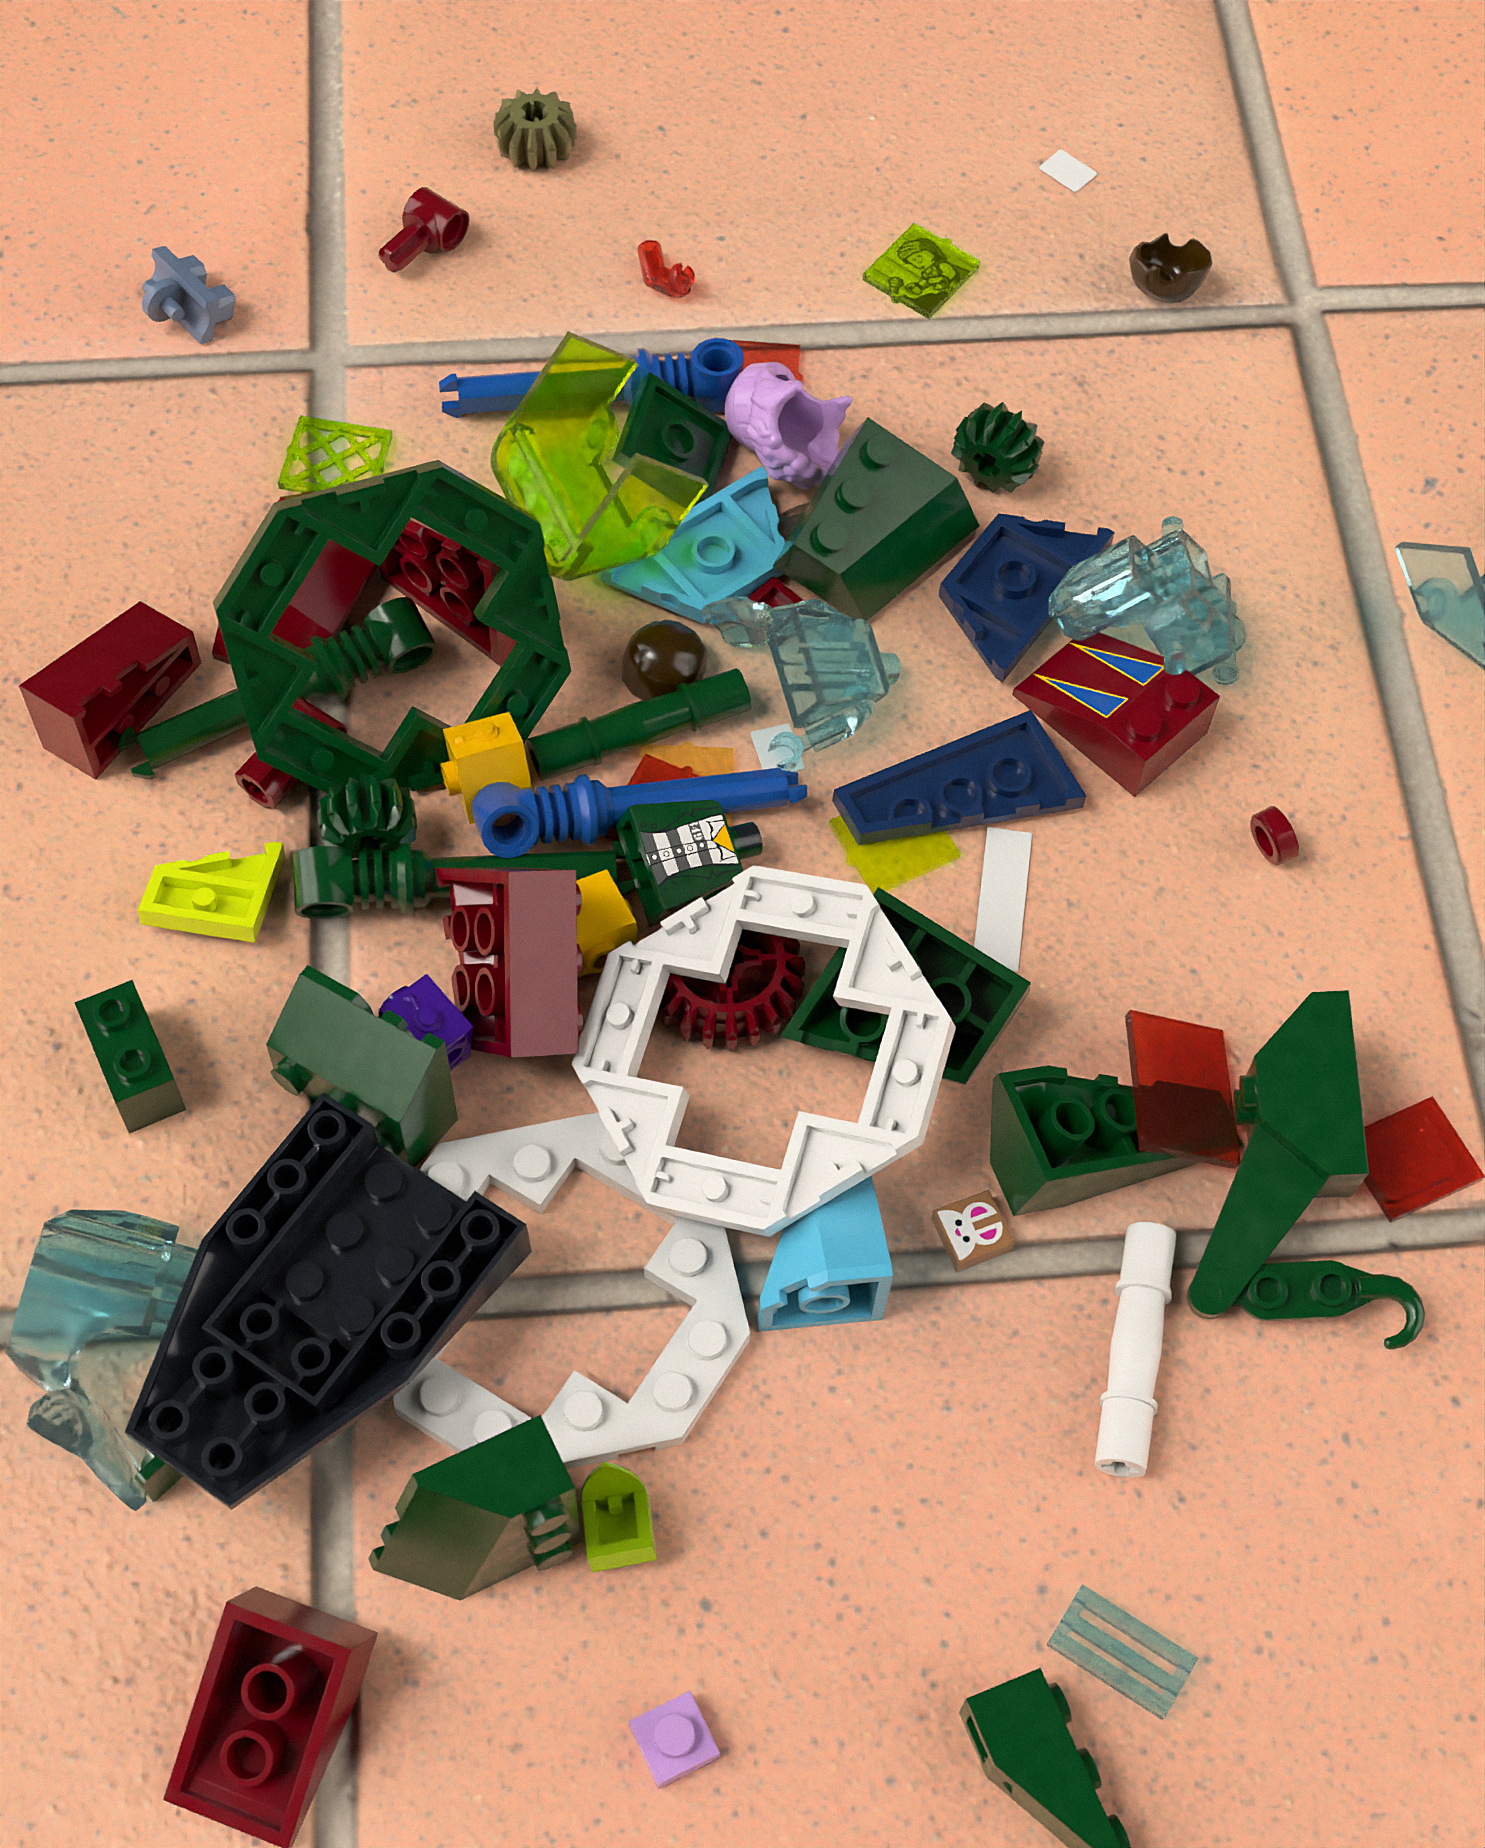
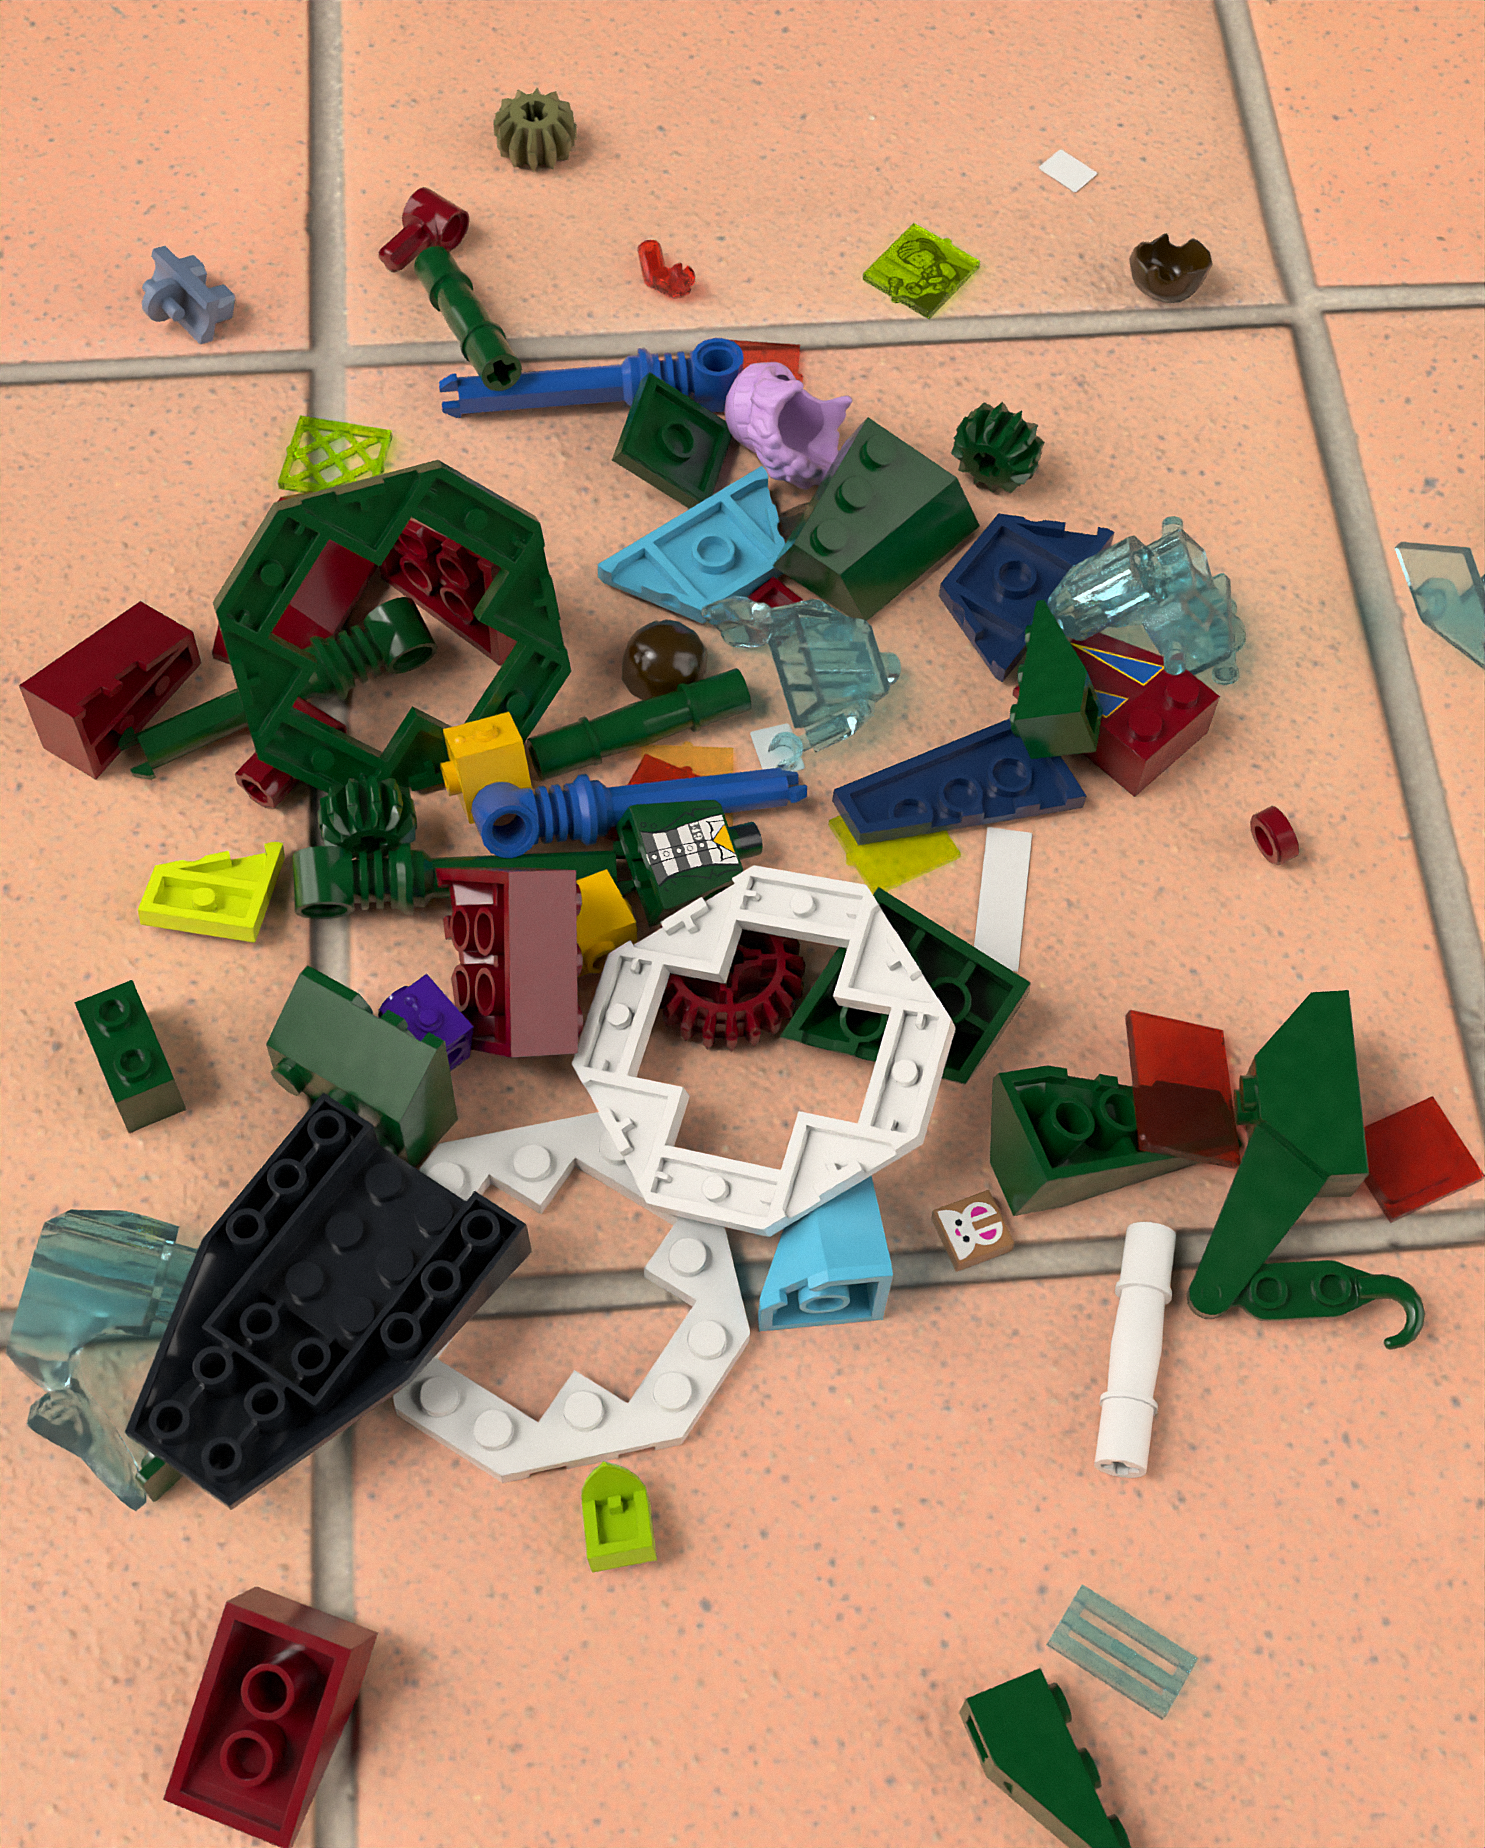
(480, 339): none -> dark green piece
(483, 1515): dark green wedge -> none
(553, 467): clear neon green windscreen -> none
(674, 1739): lavender plate -> none
(1056, 698): none -> dark green slope

